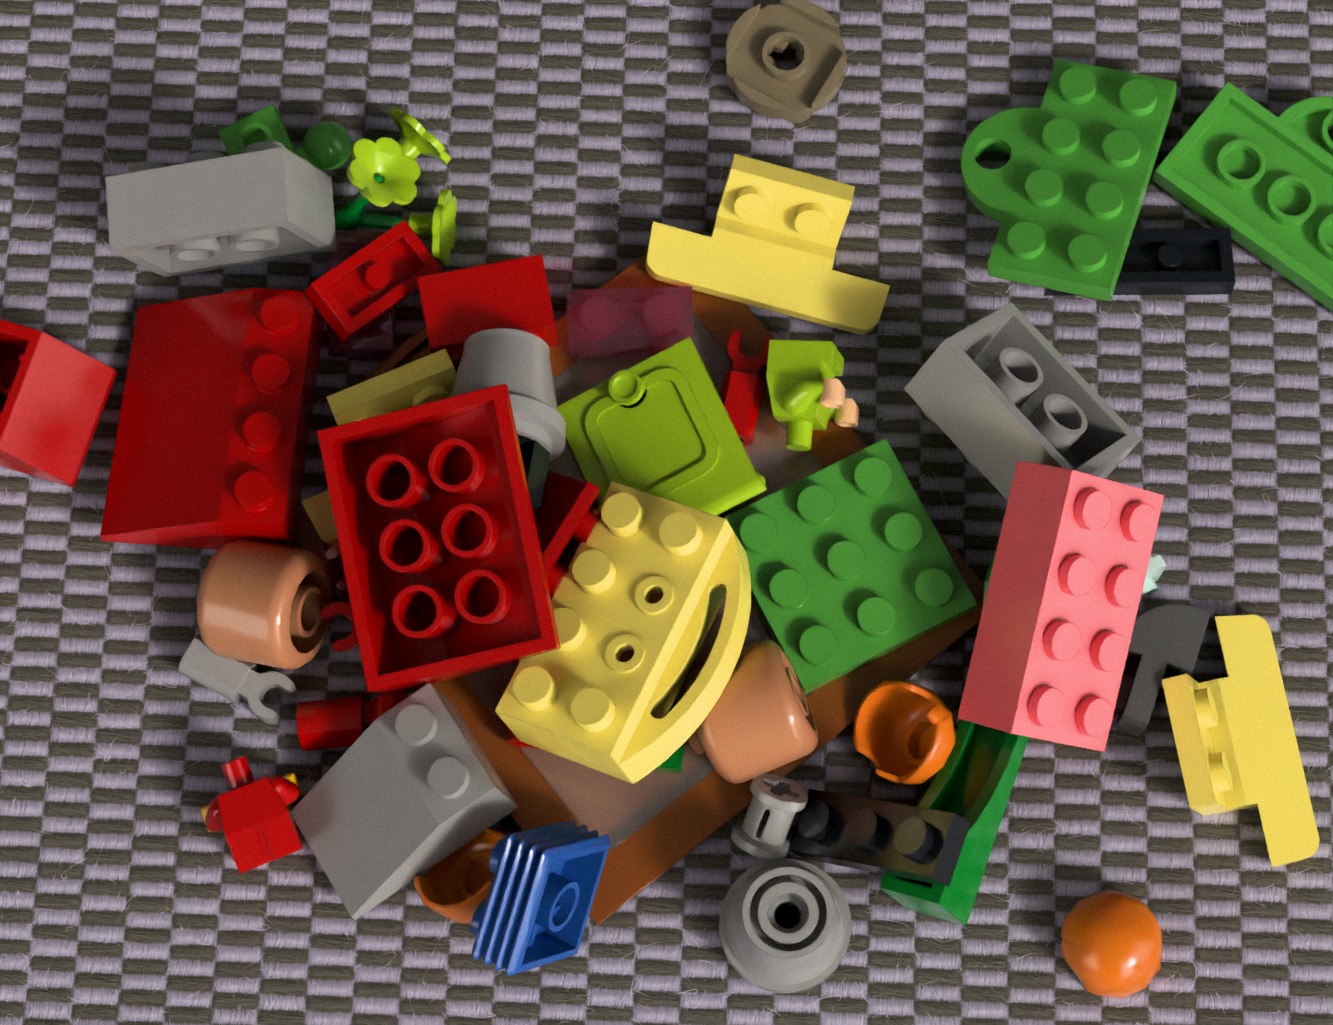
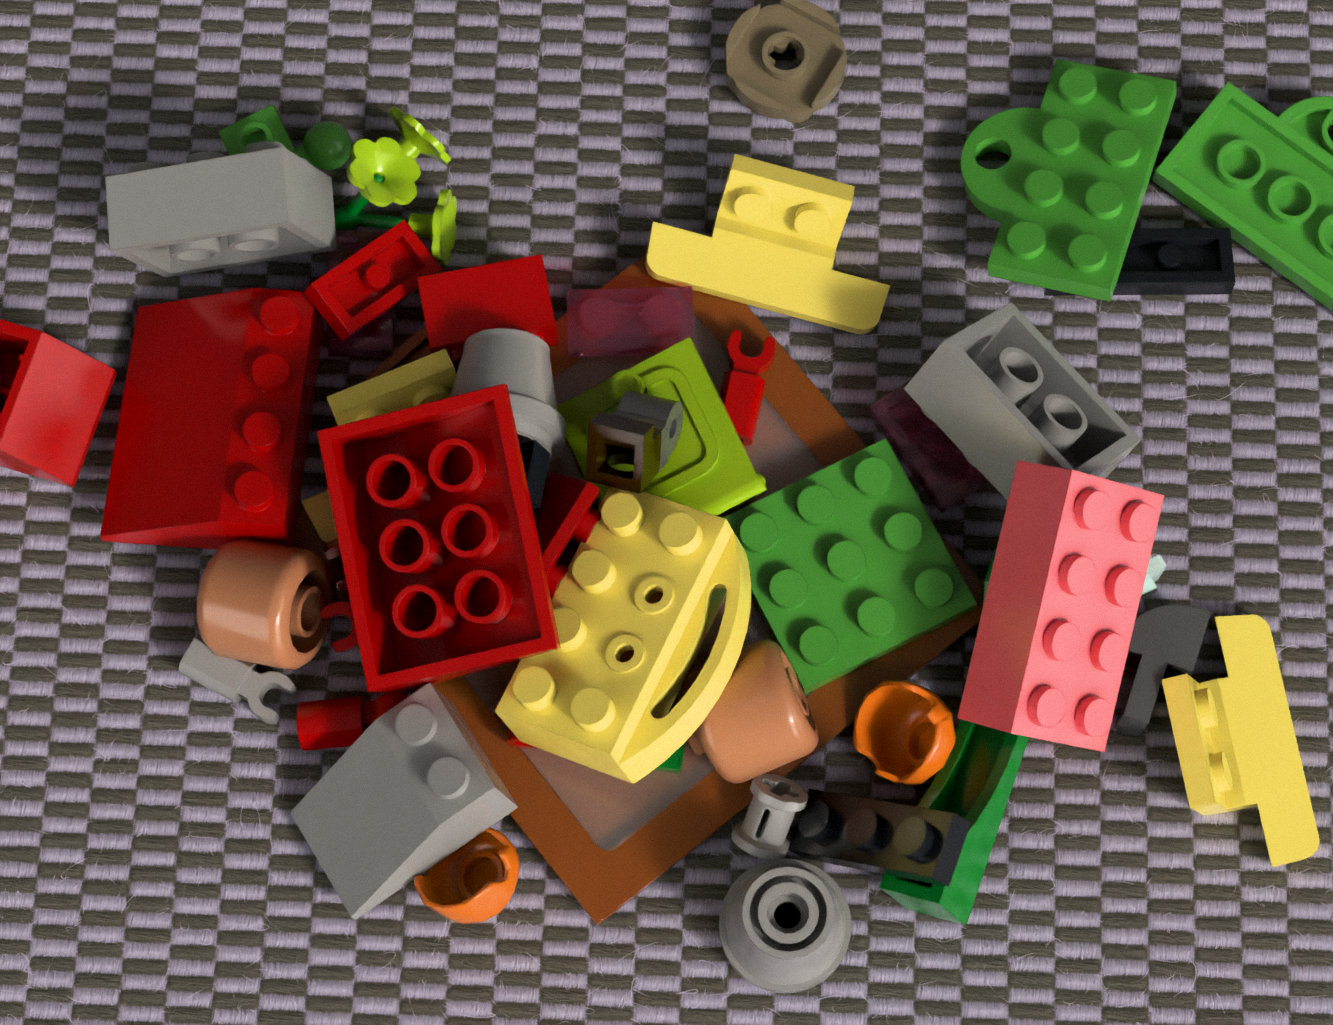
(254, 815): red piece -> none
(538, 896): blue brick -> none
(638, 434): none -> dark brown leg
(806, 390): lime piece -> none
(926, 450): none -> clear pink plate
(1112, 943): orange hair -> none

